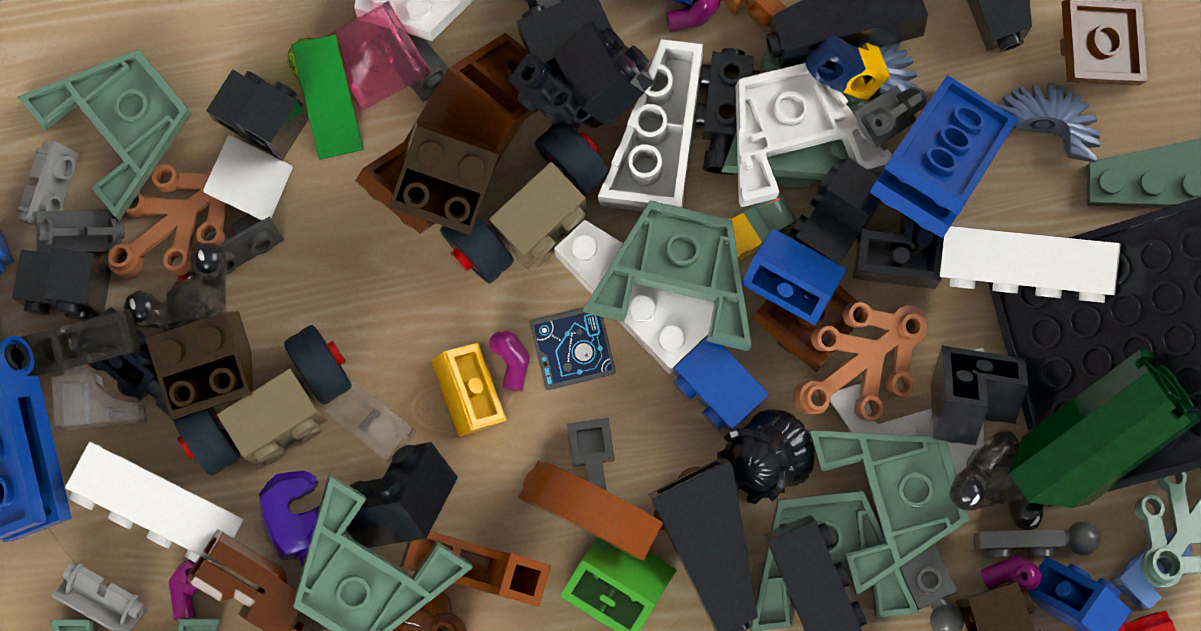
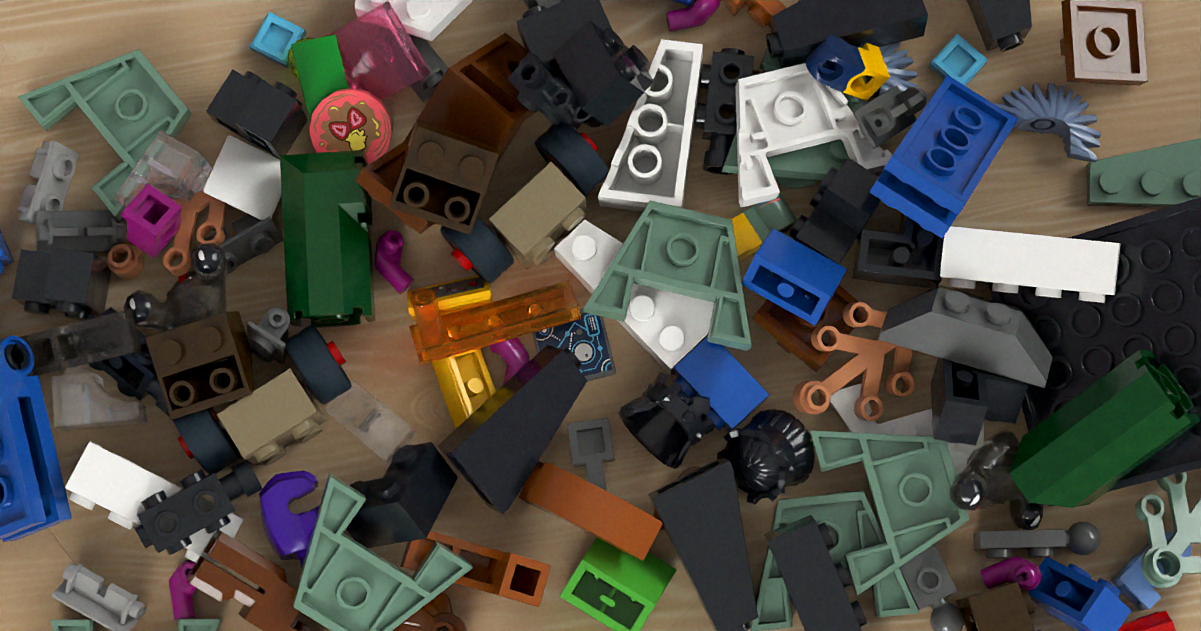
(152, 220): none -> magenta brick
(169, 168): none -> clear arch
(185, 510): none -> black brick
(269, 336): none -> dark grey hinge
(275, 39): none -> medium azure tile
(327, 239): none -> dark green brick
(351, 122): none -> tile
(388, 260): none -> magenta arm
(457, 295): none -> yellow slope
(490, 323): none -> clear orange piece
(513, 428): none -> black slope
(667, 420): none -> black hair
(958, 61): none -> medium azure tile
(970, 333): none -> dark grey wedge

